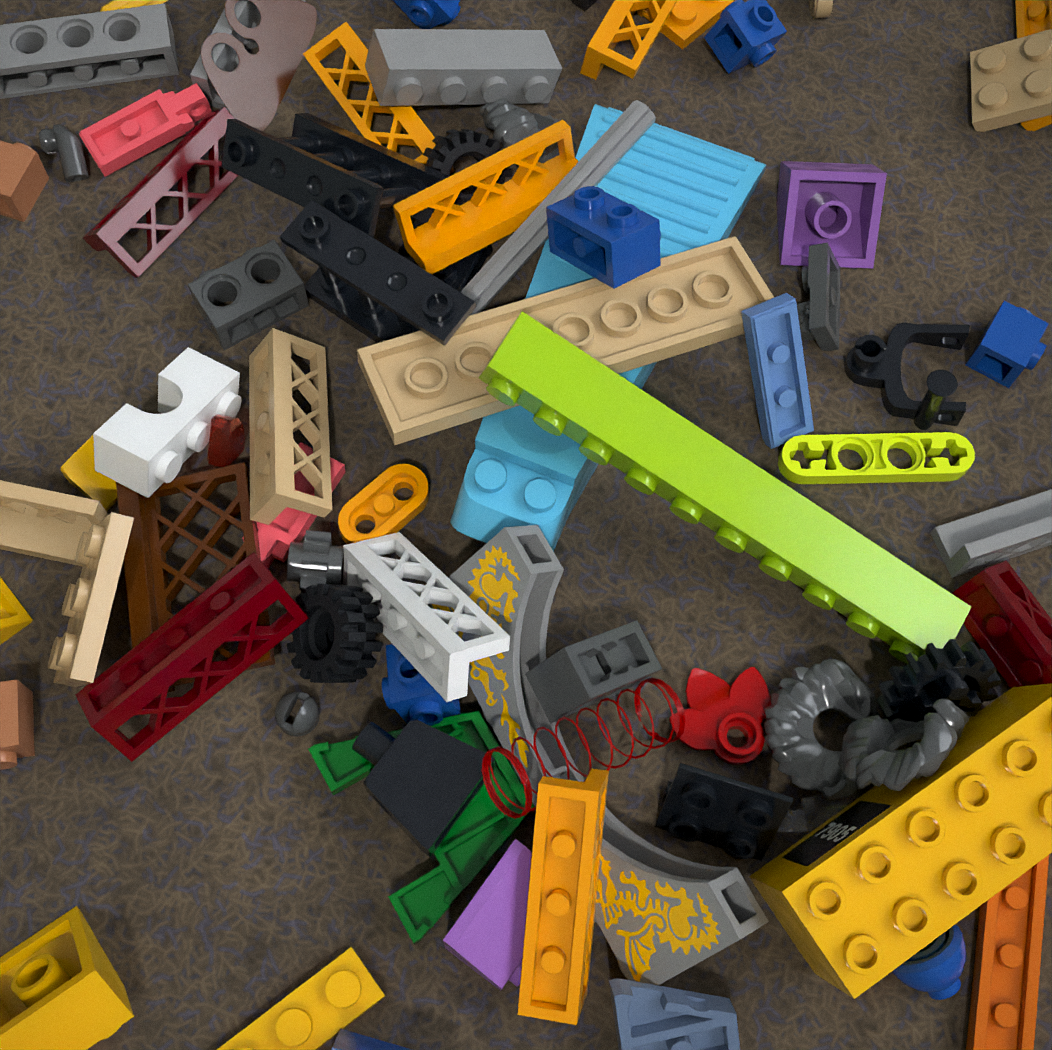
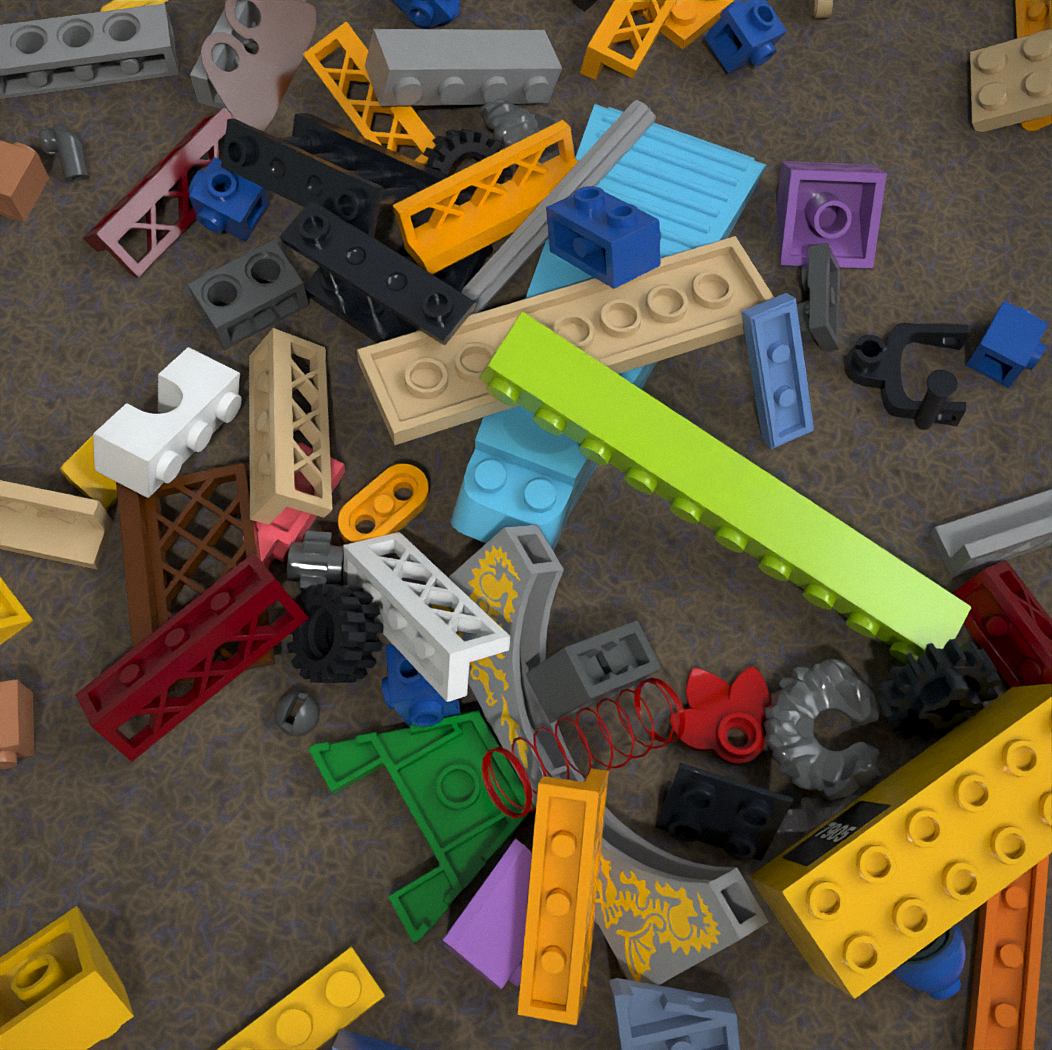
(90, 601): tan plate -> none
(143, 127): coral hinge -> none
(225, 440): clear red tile -> none
(227, 201): none -> blue brick
(421, 778): black torso -> none
(870, 745): dark grey piece -> none
(873, 451): neon yellow beam -> none

